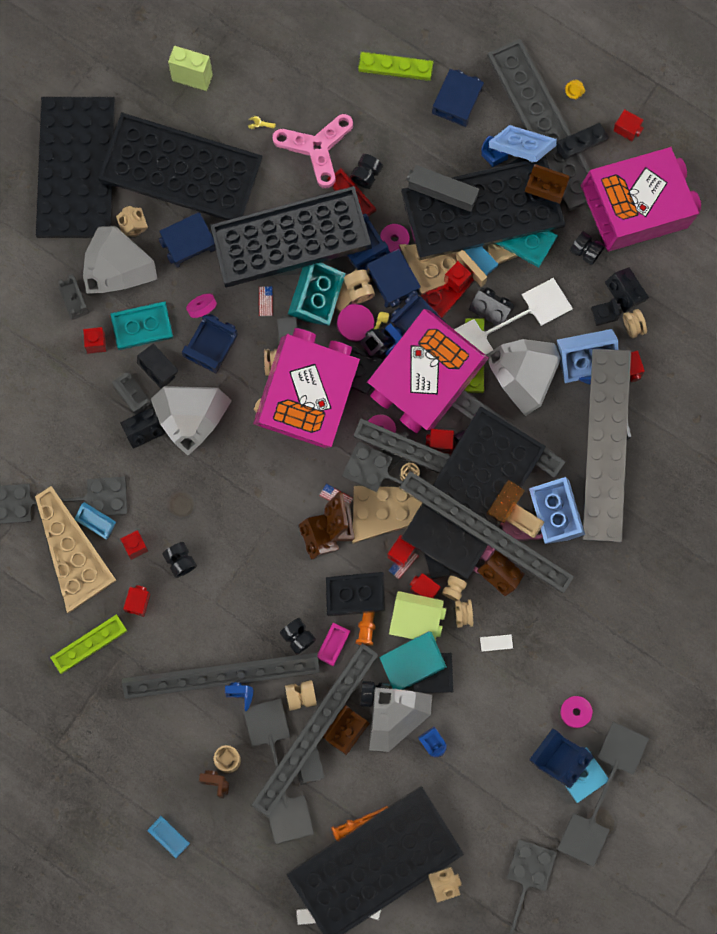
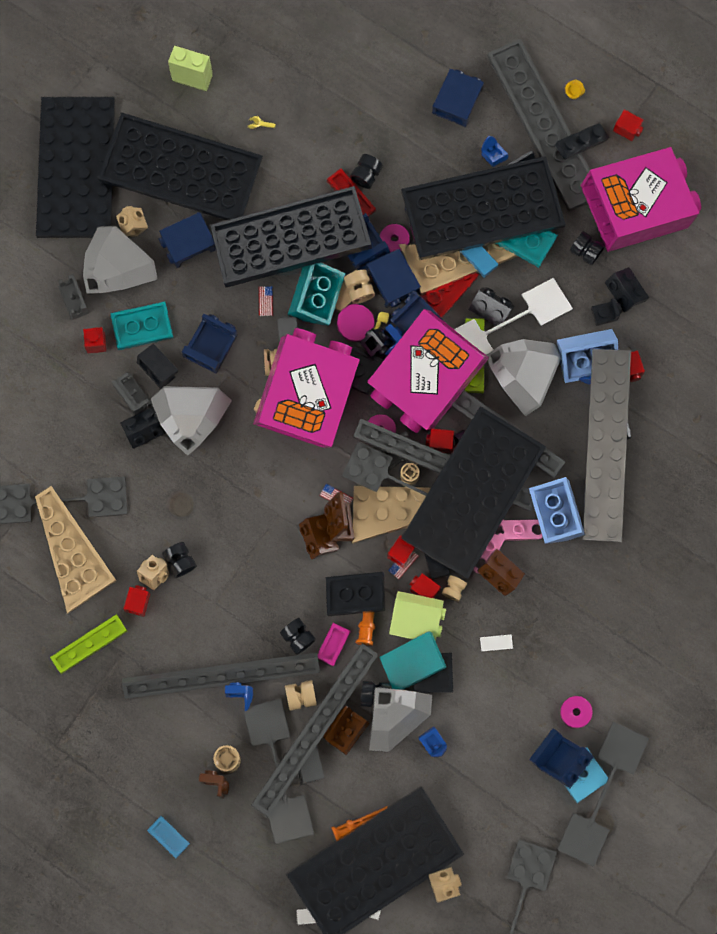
(95, 520): dark azure tile -> none
(134, 544): red brick -> none
(153, 572): none -> tan brick
(201, 305): dark pink piece -> none
(305, 144): bright pink piece -> none
(395, 66): lime plate -> none
(442, 188): dark grey brick -> none
(457, 277): red brick -> none
(463, 613): tan wheel -> none
(477, 274): tan tile -> none
(486, 532): dark grey plate -> none
(506, 501): clear orange plate -> none
(522, 143): light blue plate -> none
(525, 521): tan tile -> none
(547, 183): reddish brown bracket -> none
(634, 323): tan wheel -> none

